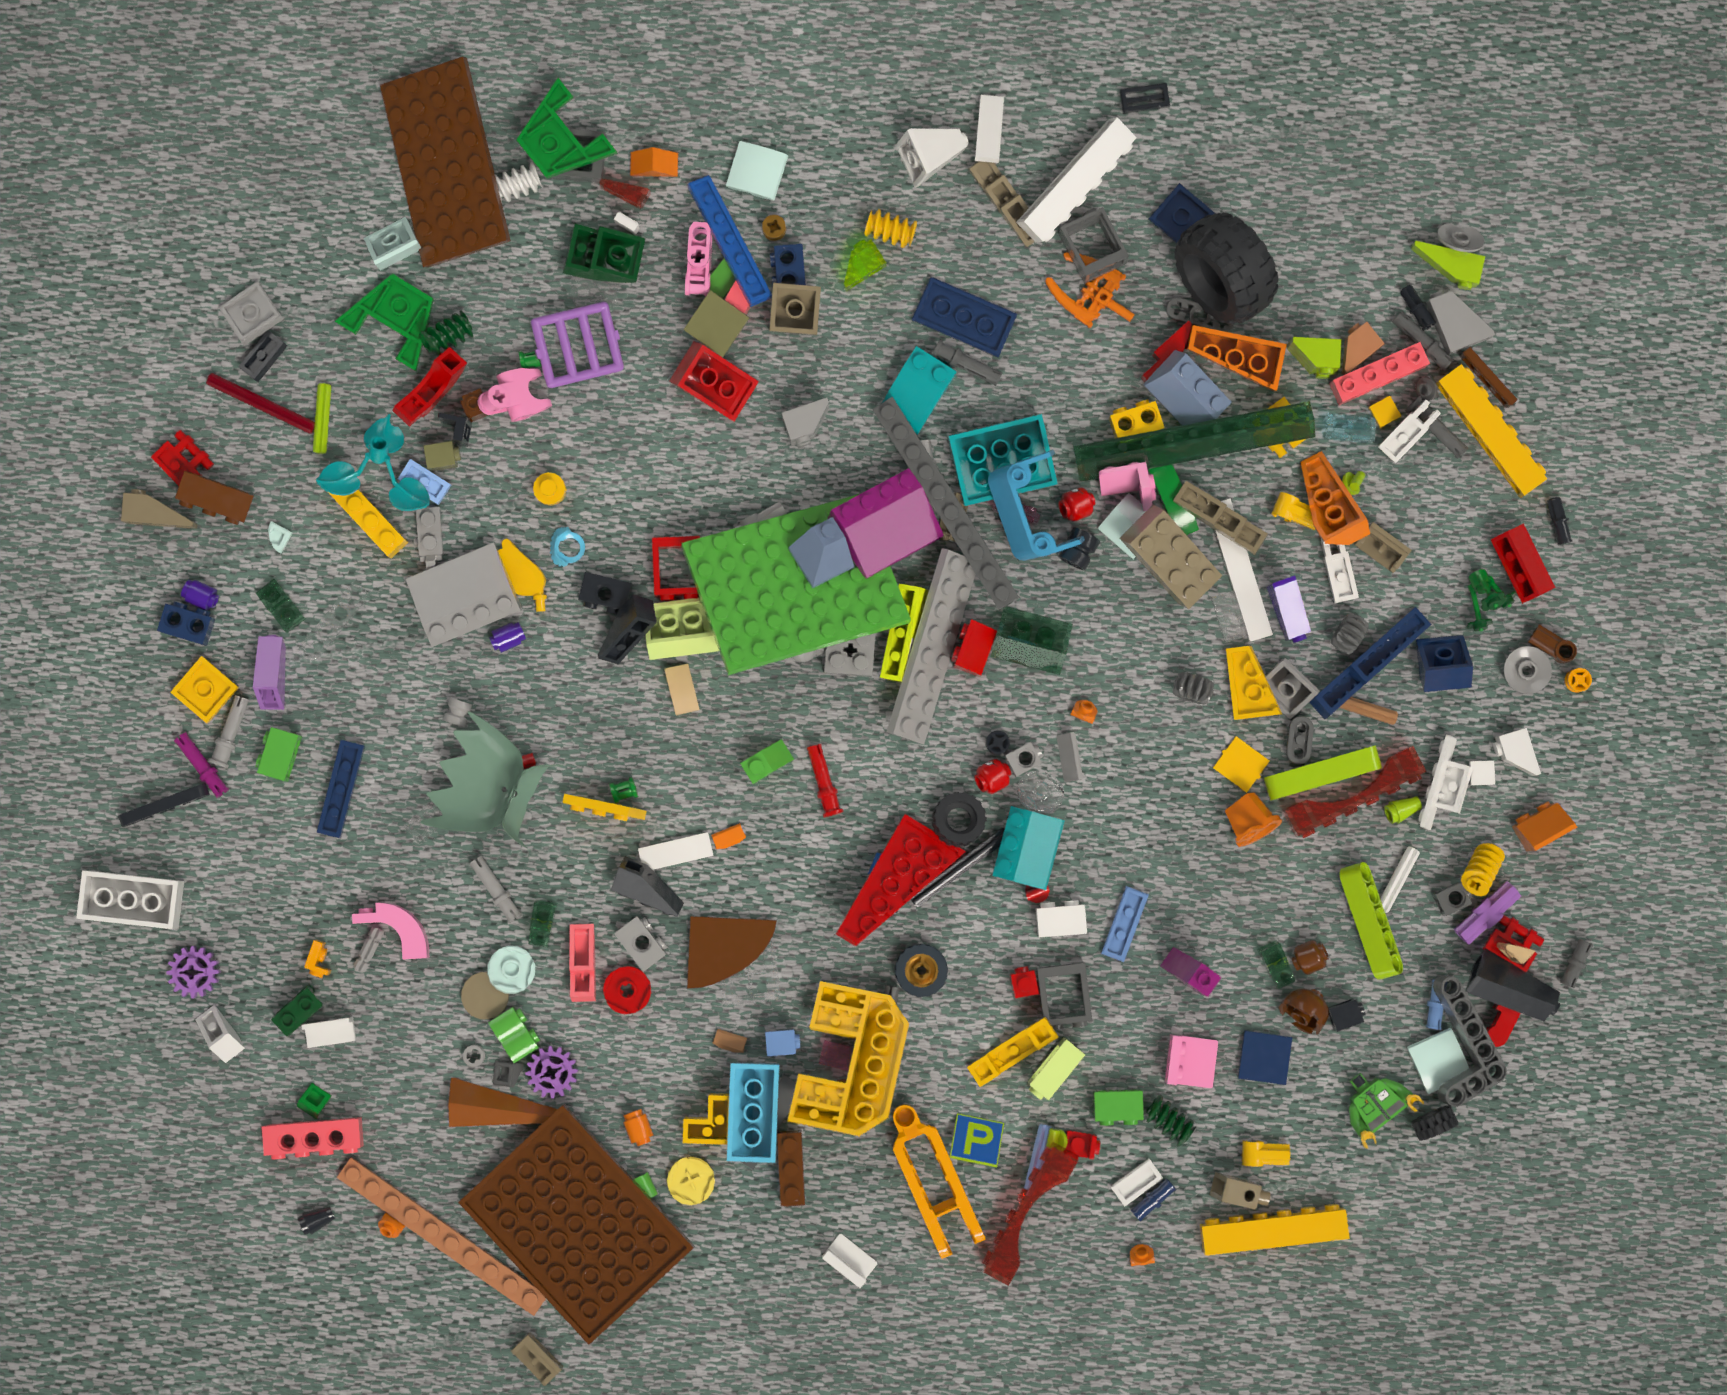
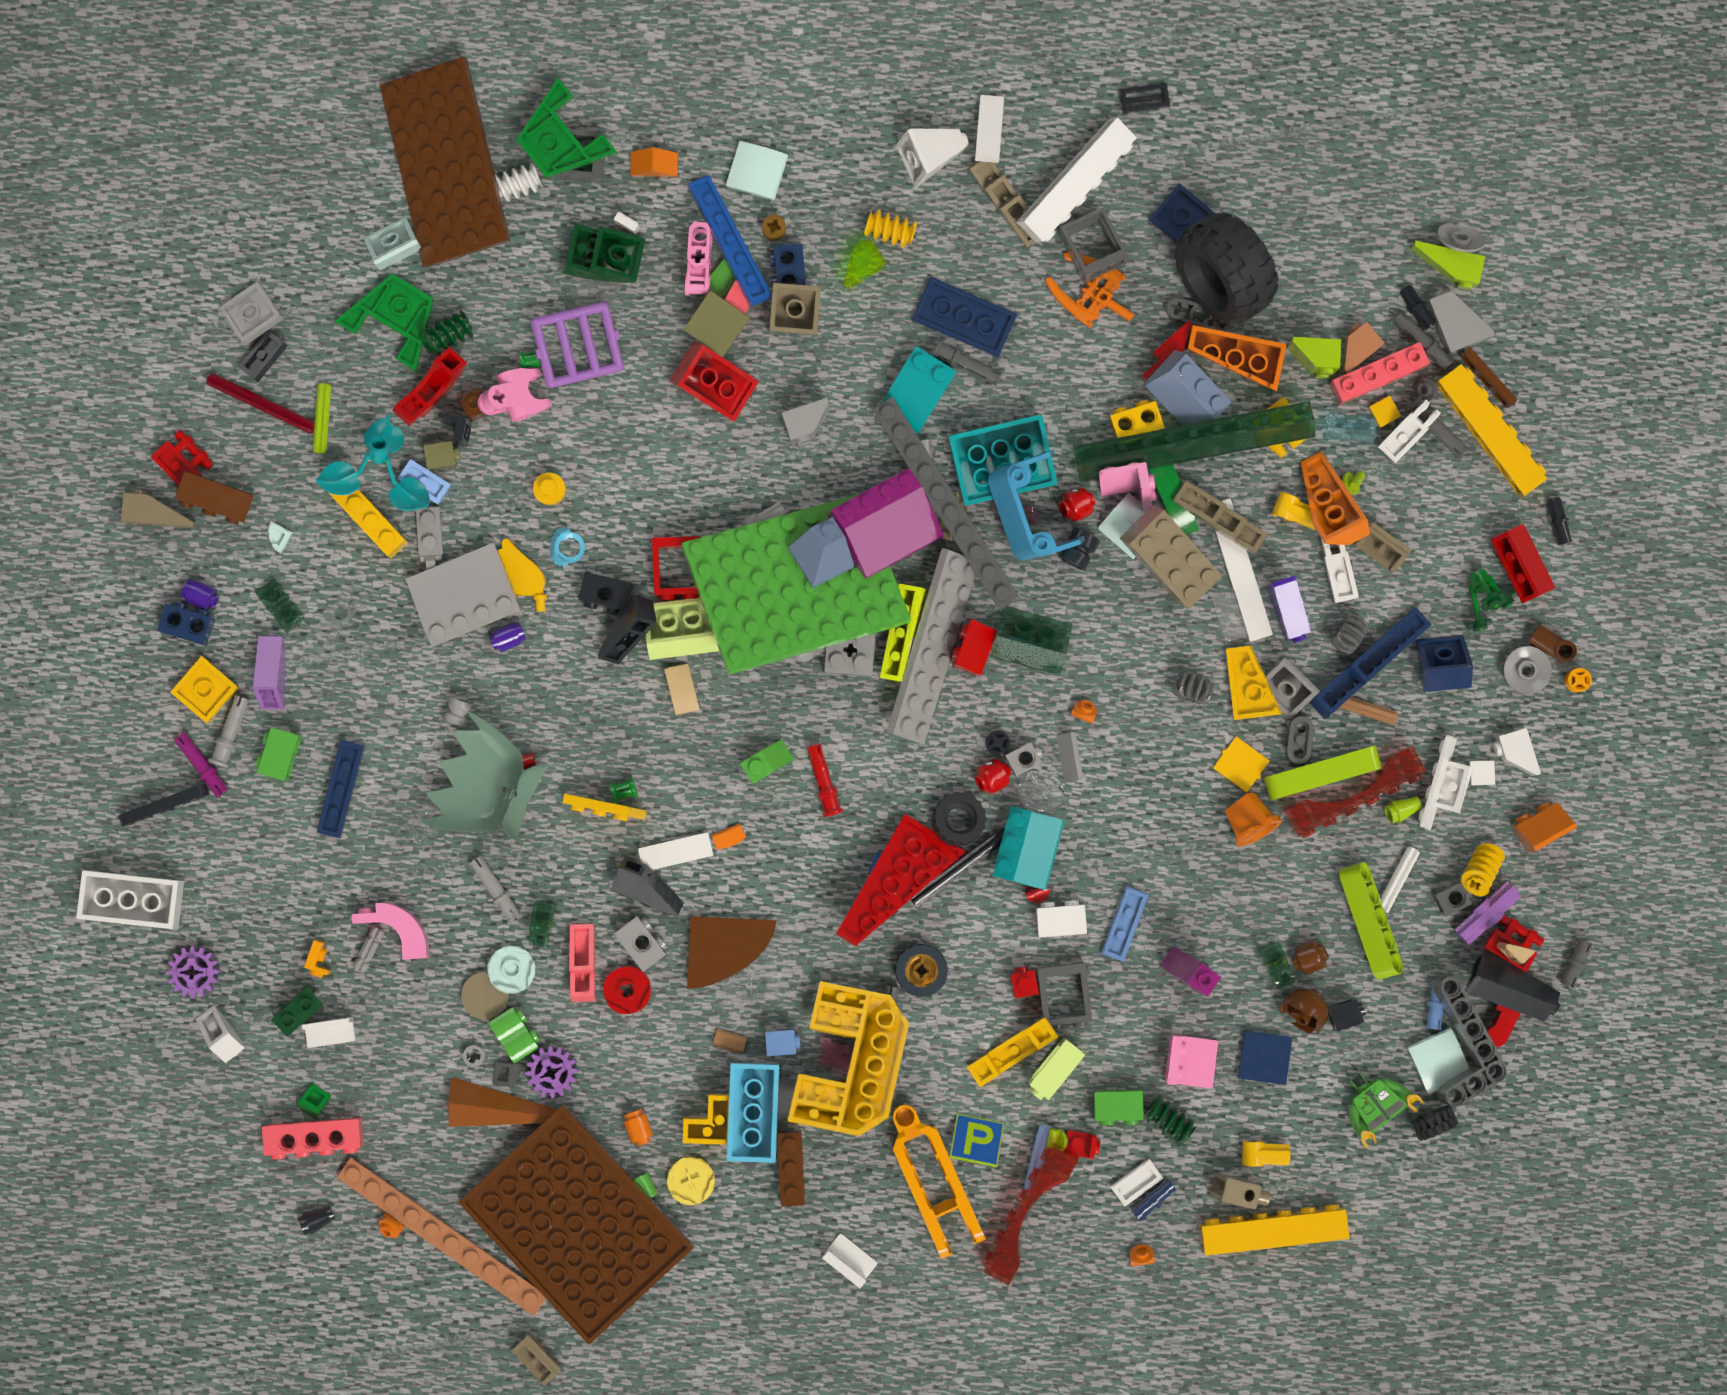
(629, 193): clear red slope -> none

